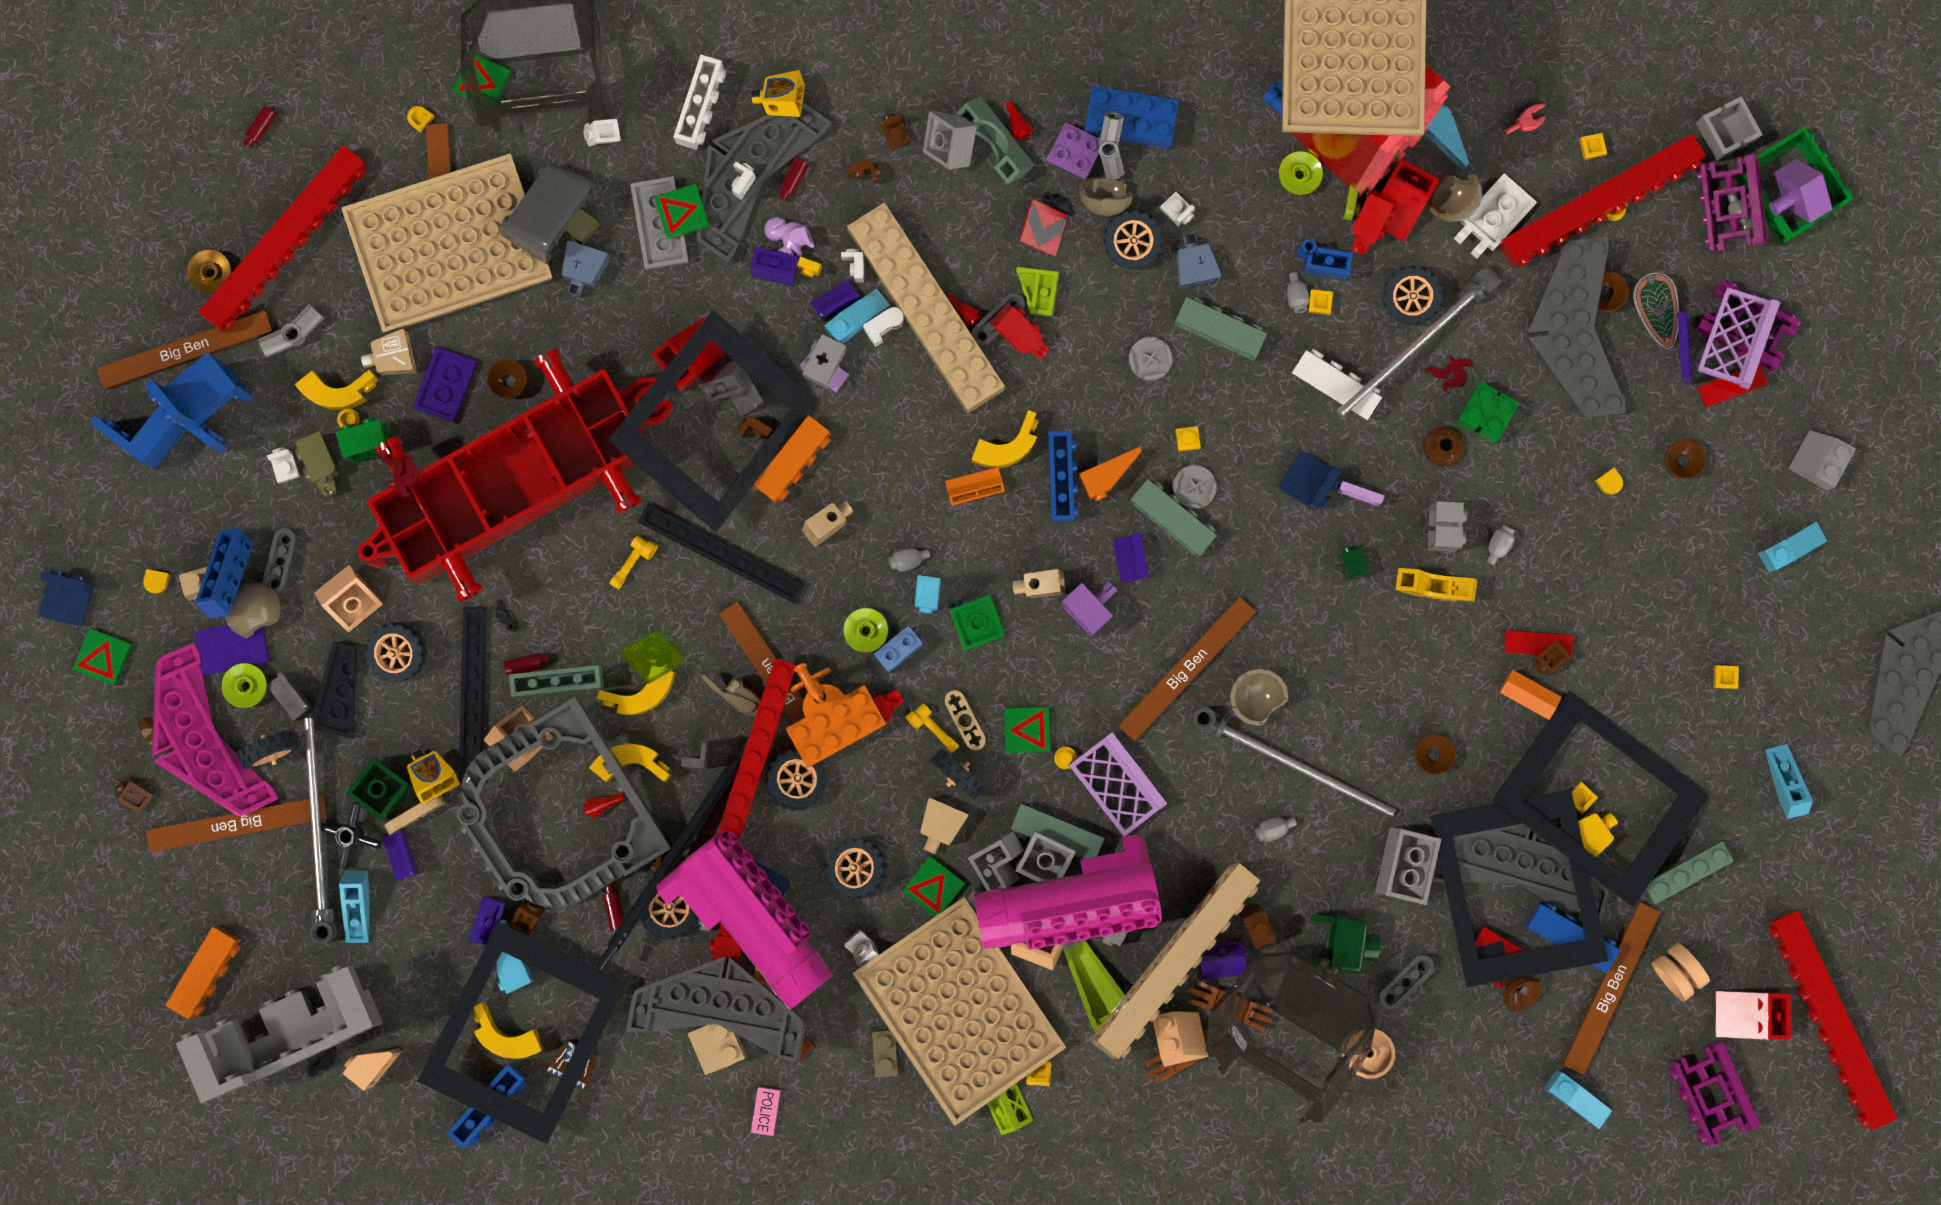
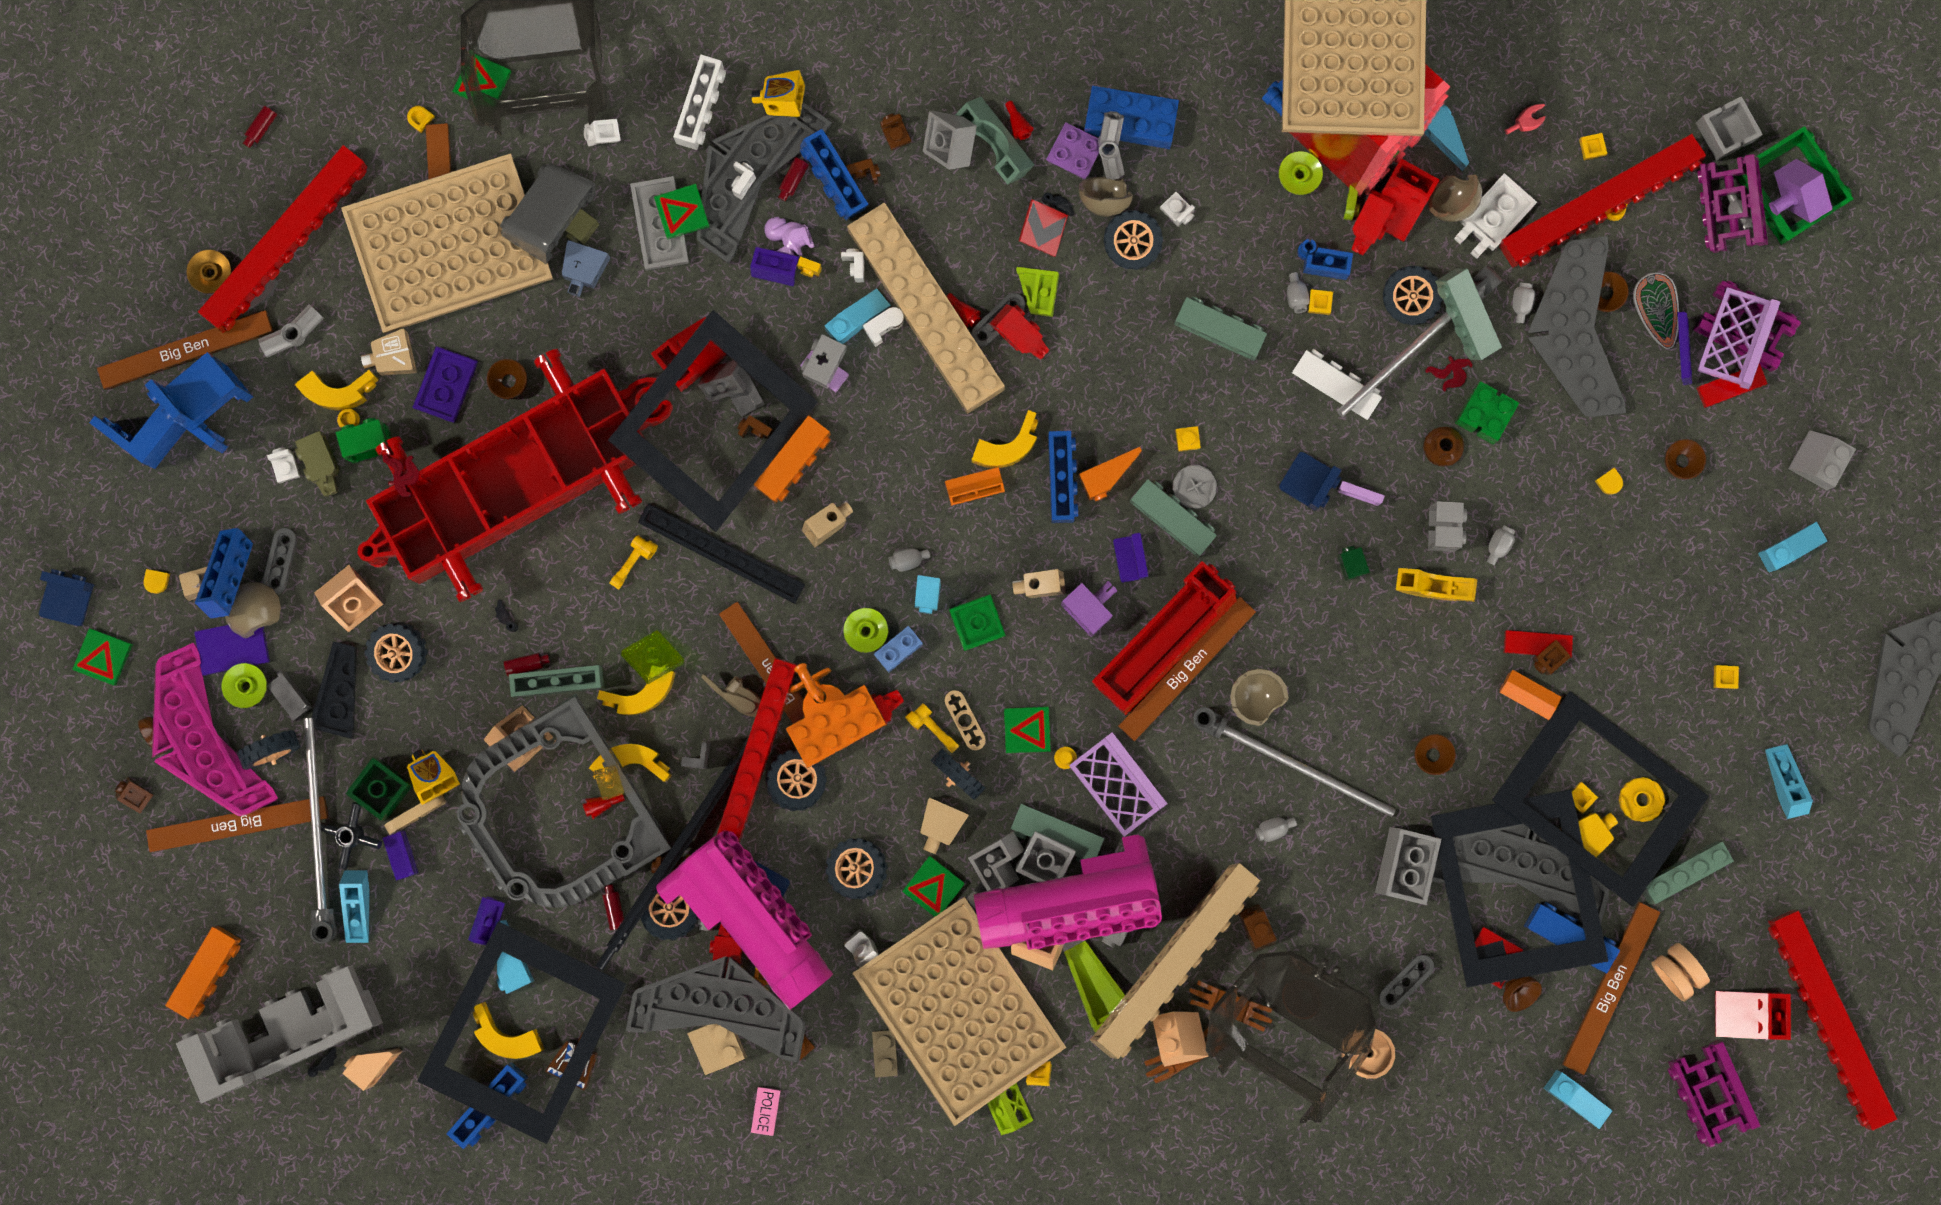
(472, 687): black tile -> none
(527, 917): reddish brown bracket -> none
(608, 782): none -> clear yellow bracket
(833, 174): none -> blue brick
(835, 300): dark purple panel -> none
(1150, 358): light grey tile -> none
(1166, 637): none -> red brick
(1196, 264): sand blue torso -> none
(1224, 960): dark purple panel -> none
(1348, 943): dark green piece -> none
(1468, 314): none -> sand green brick
(1523, 301): none -> light grey plant
(1630, 806): none -> yellow tile

